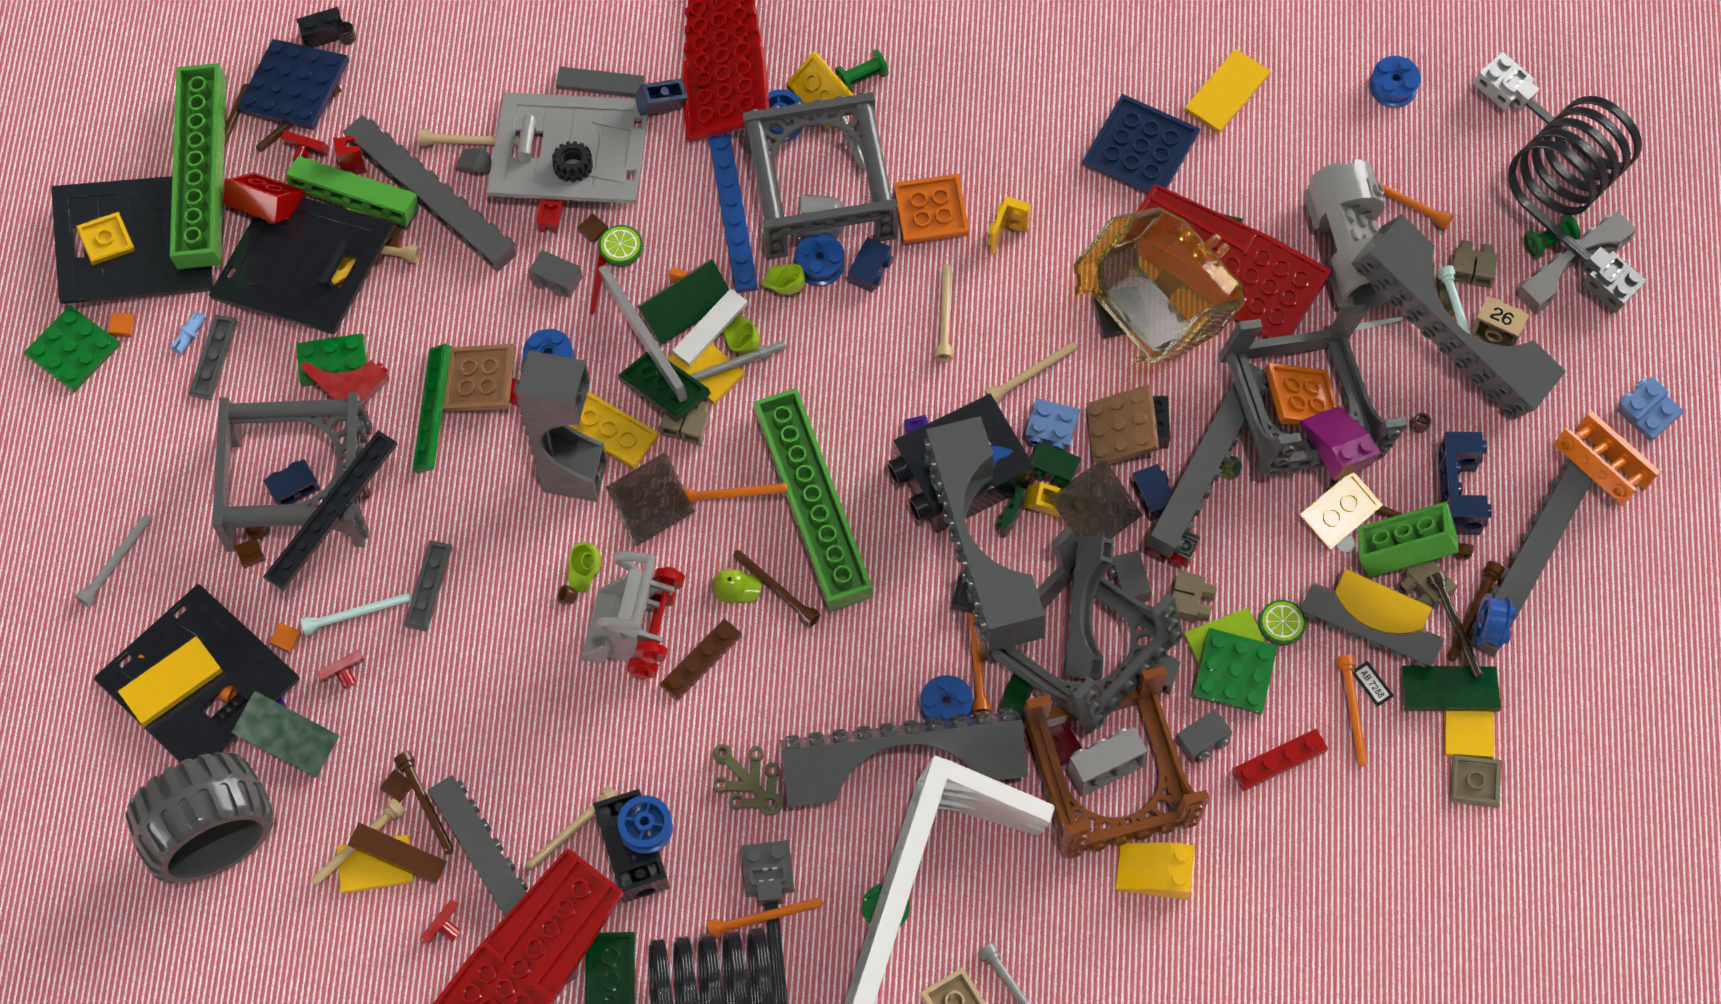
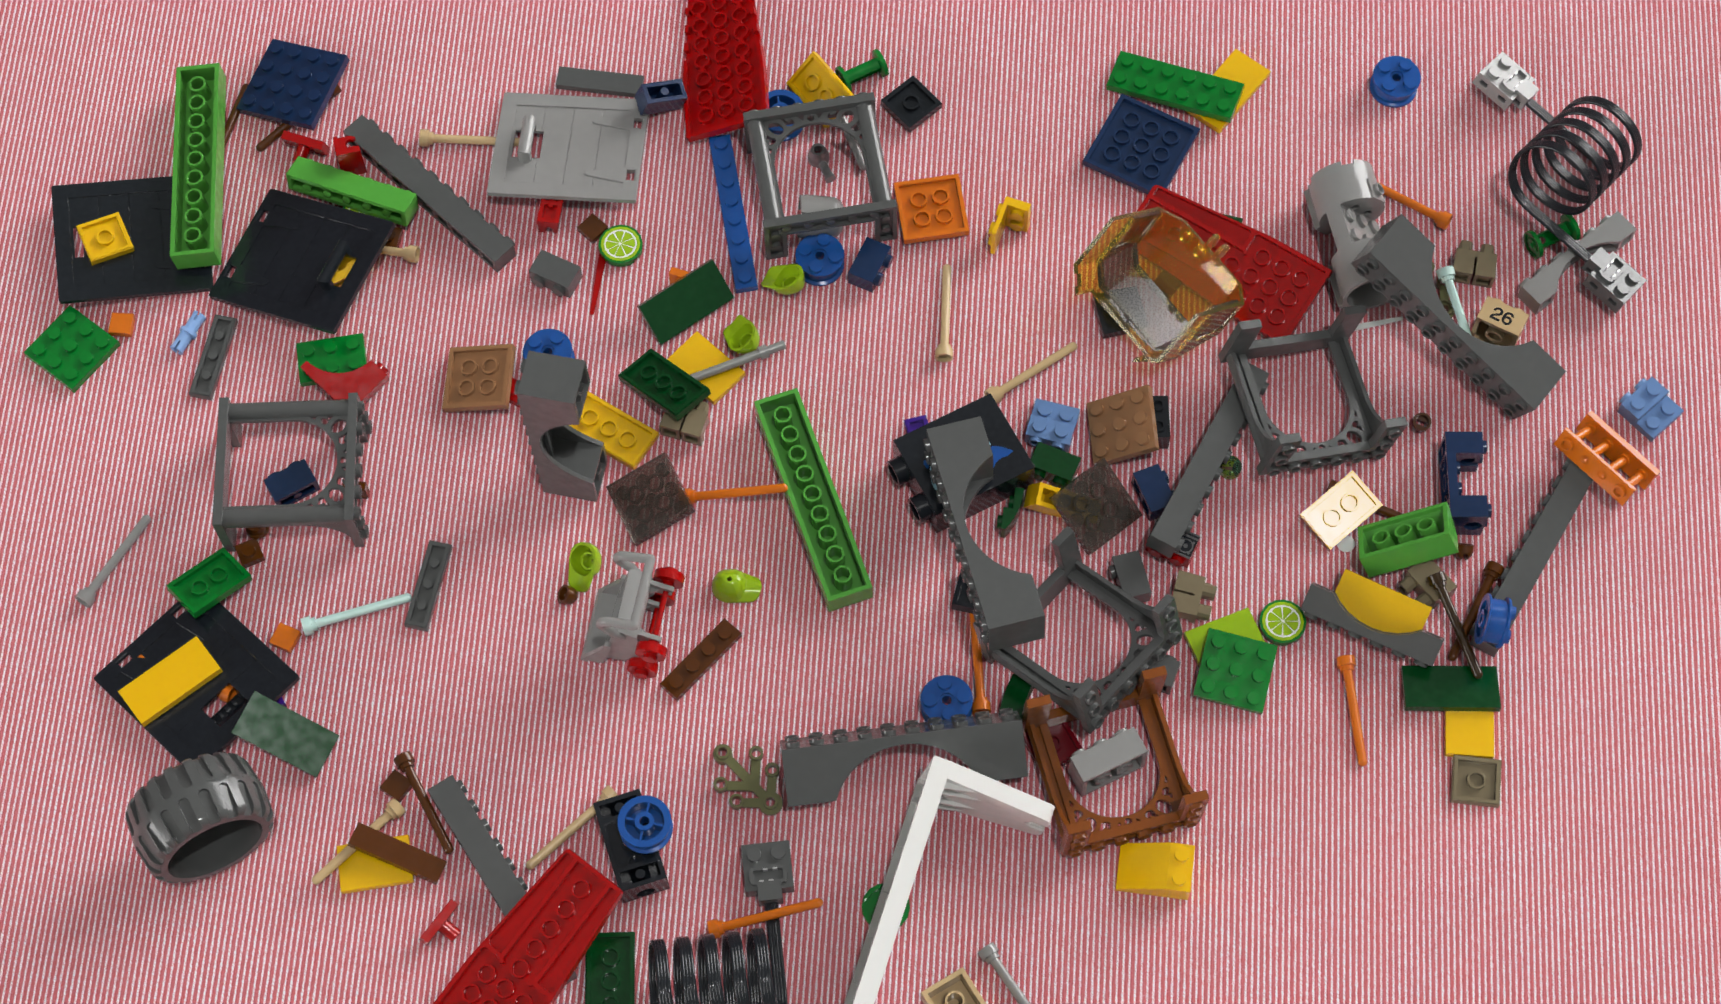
(209, 582): none -> green plate
(262, 197): red slope -> none
(325, 28): black hinge -> none
(330, 510): black tile -> none
(342, 669): tile -> none
(431, 408): green tile -> none
(474, 160): dark grey tile -> none
(569, 152): black tyre -> none
(643, 334): light grey tile -> none
(710, 327): white tile -> none
(808, 615): reddish brown piece -> none
(821, 160): none -> flat silver bar
(911, 103): none -> black plate
(1092, 562): dark grey arch -> none
(1175, 86): none -> green plate
(1203, 737): dark grey brick -> none
(1279, 759): red plate -> none
(1299, 392): orange plate -> none
(1340, 442): magenta slope -> none
(1372, 684): sticker -> none

